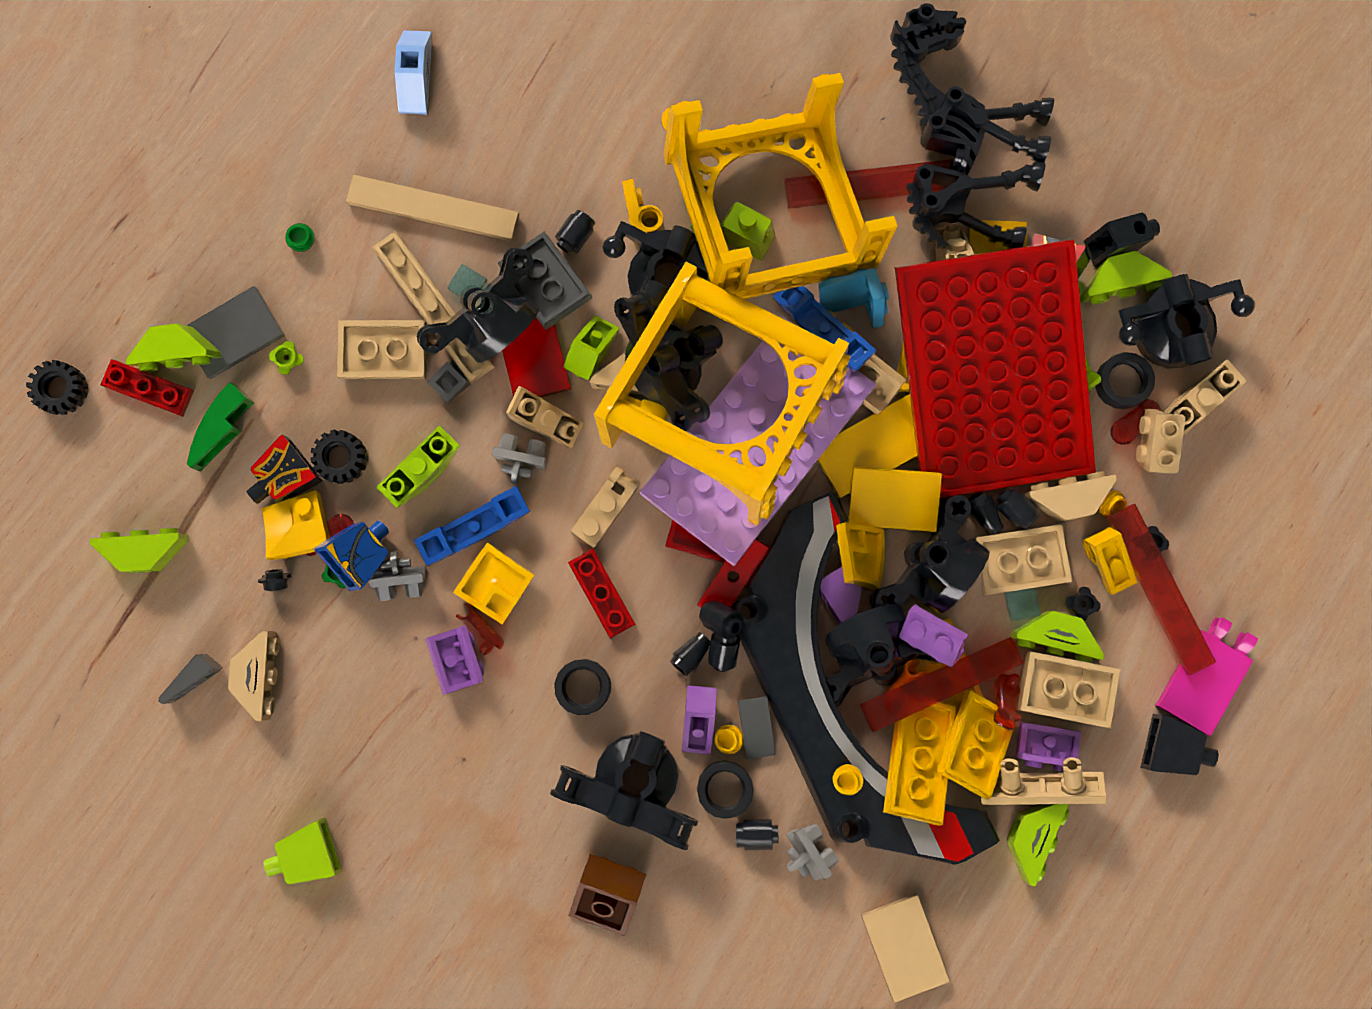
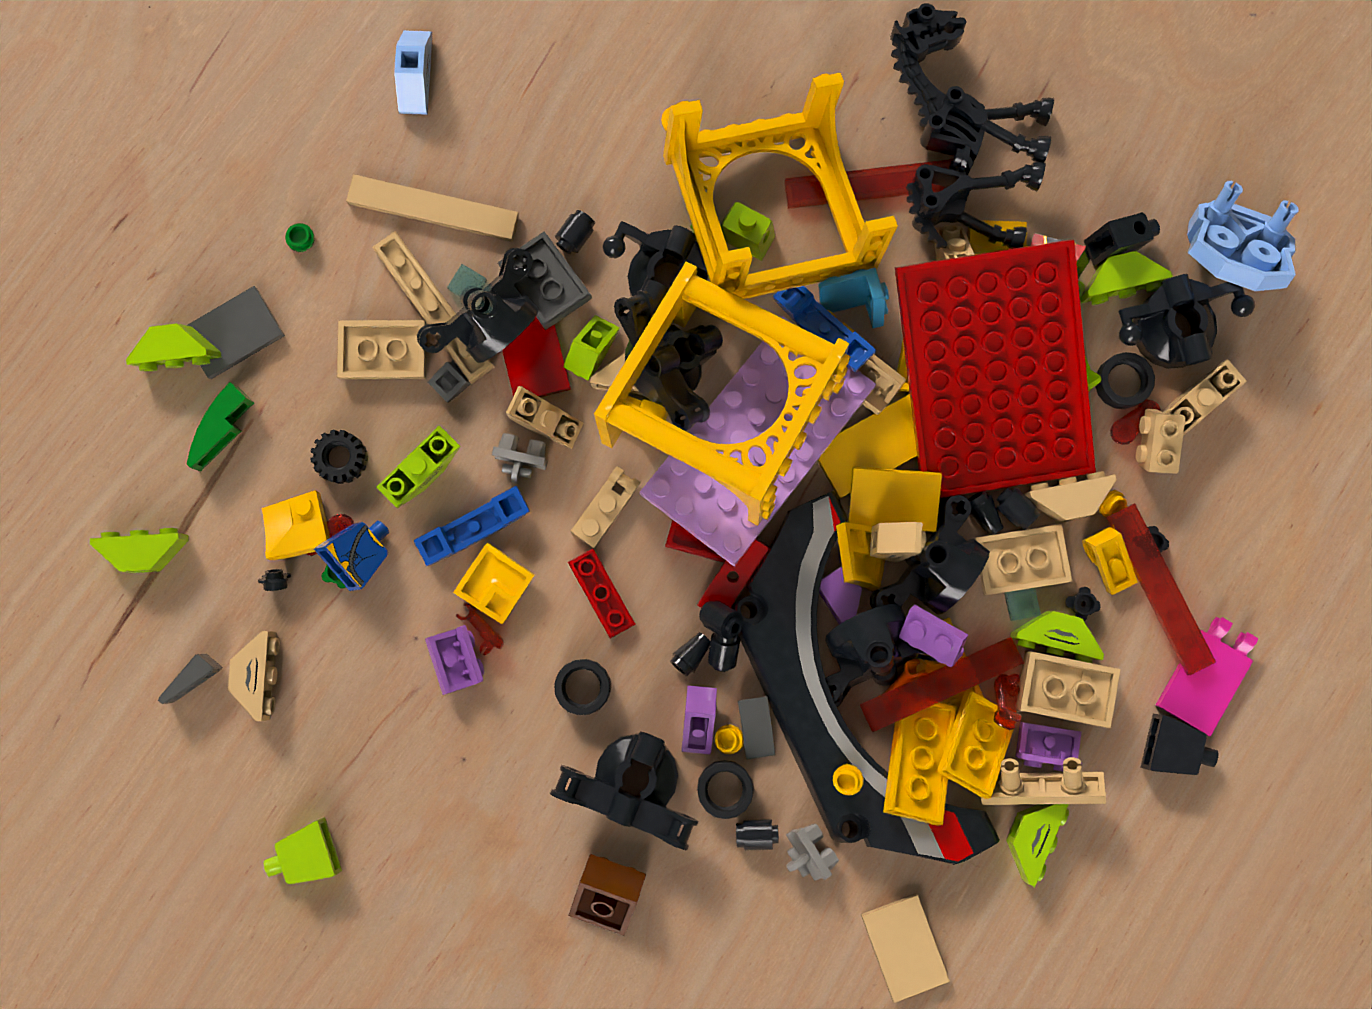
(43, 378): black tyre -> none
(159, 393): red tile -> none
(282, 472): torso -> none
(285, 366): lime plate -> none
(385, 580): dark grey hips -> none
(638, 214): yellow plate -> none
(897, 540): none -> tan slope
(1243, 243): none -> light blue brick

